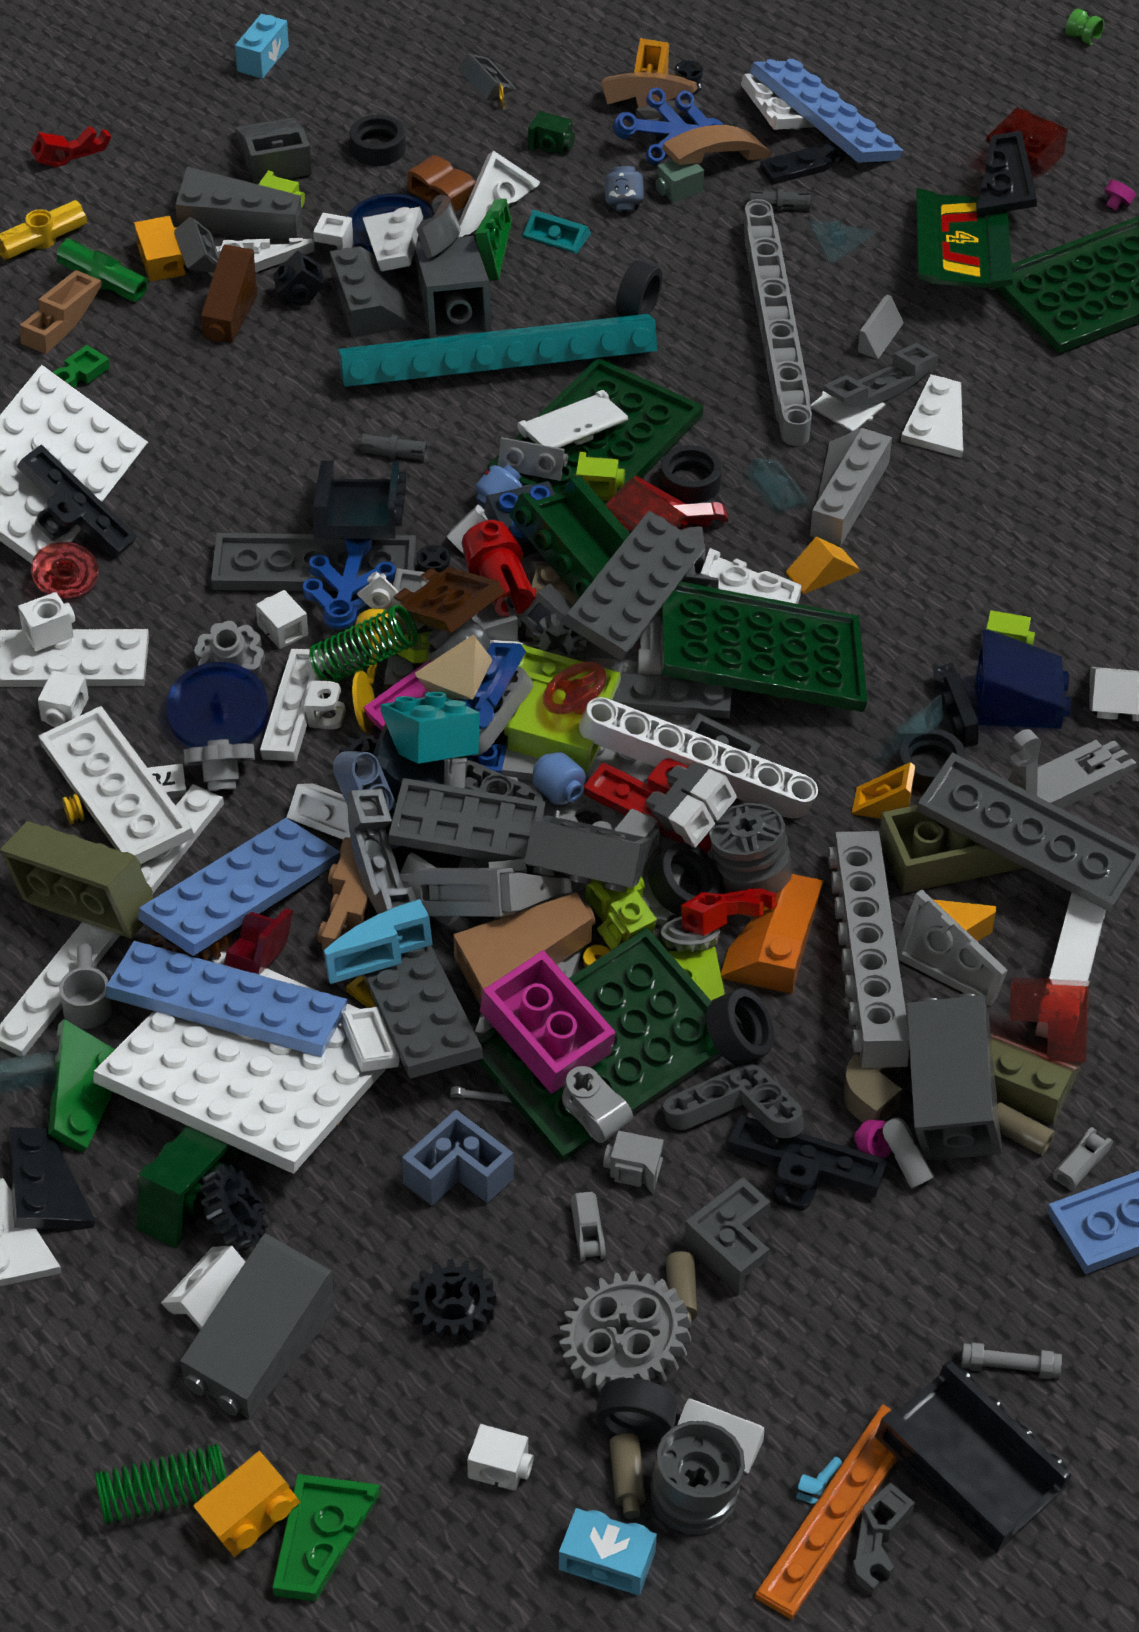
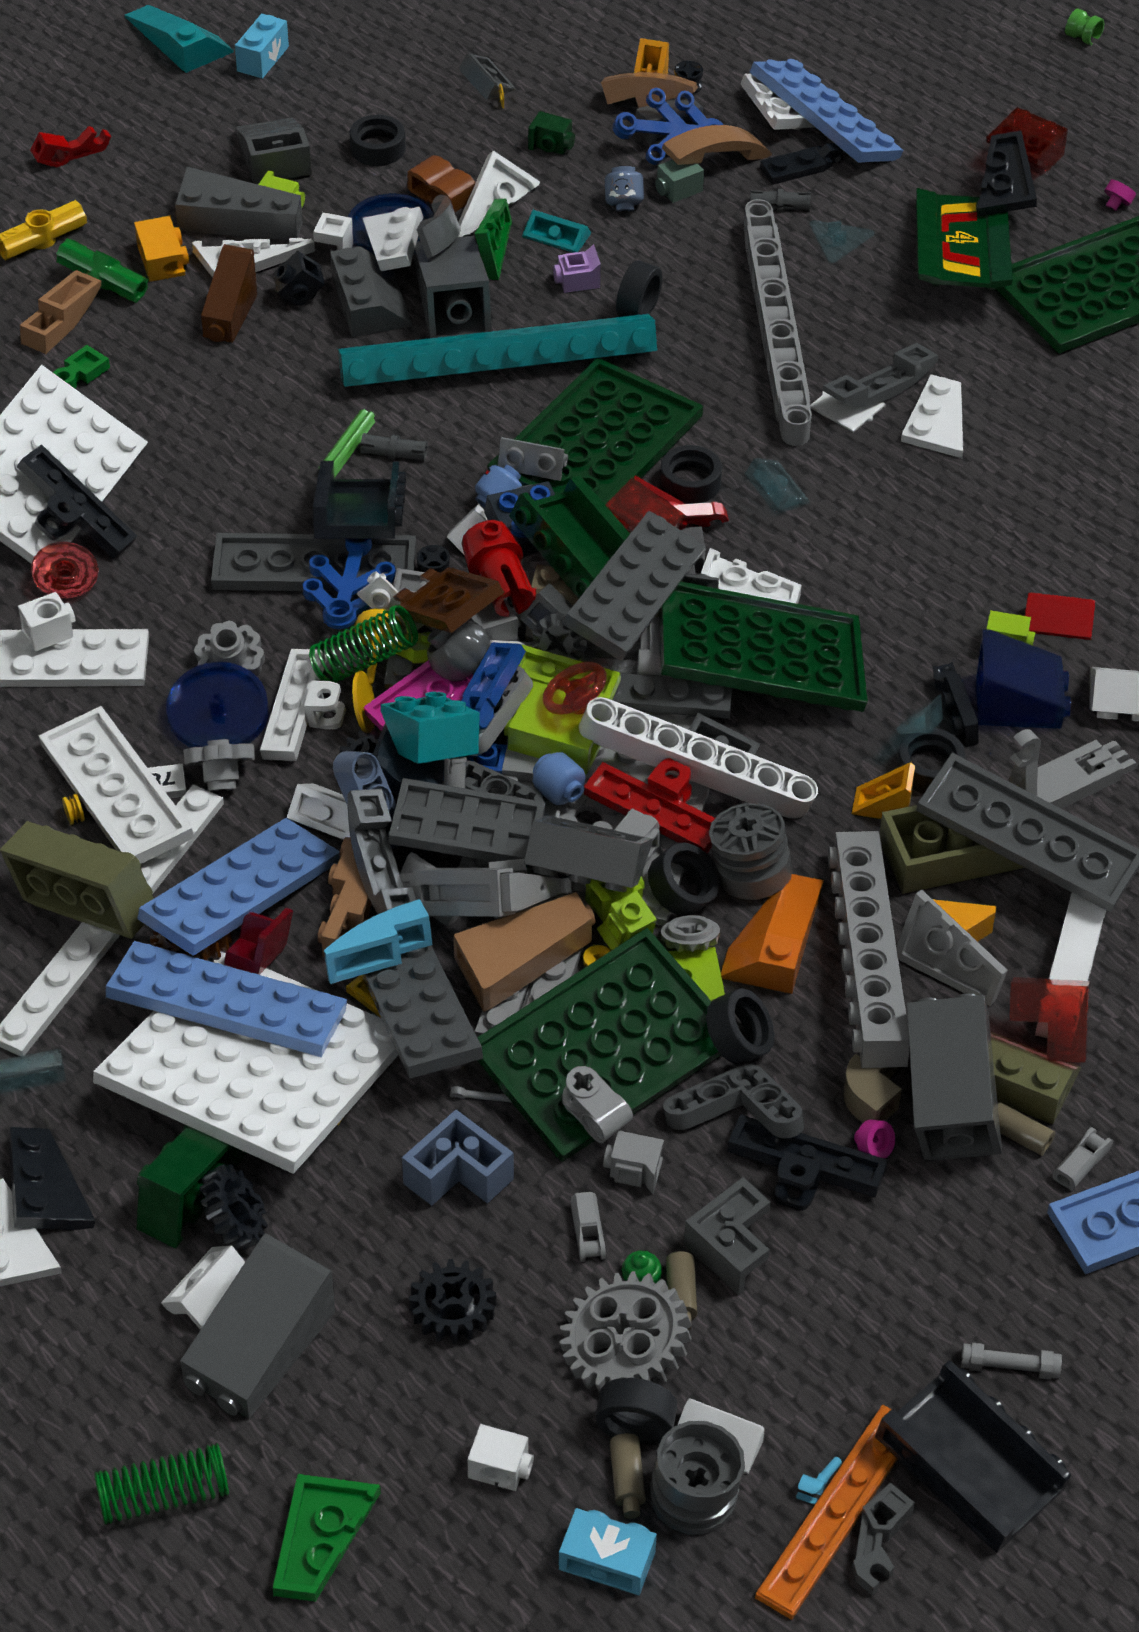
(62, 698): white brick -> none
(77, 1101): green wing -> none
(85, 993): light grey piece -> none
(178, 38): none -> teal wedge
(197, 246): dark grey slope -> none
(247, 1504): light orange brick -> none
(282, 619): white brick -> none
(350, 439): none -> bright green axle
(369, 1039): white tile -> none
(458, 670): tan slope -> none
(546, 1020): dark pink brick -> none
(574, 422): white door -> none
(578, 270): none -> lavender window
(601, 475): lime brick -> none
(642, 1263): none -> green plate
(692, 802): white hips -> none
(710, 910): red piece -> none
(820, 565): light orange slope -> none
(848, 479): light grey wedge -> none
(880, 328): light grey slope -> none
(907, 1152): light grey bar -> none
(1060, 615): none -> red slope

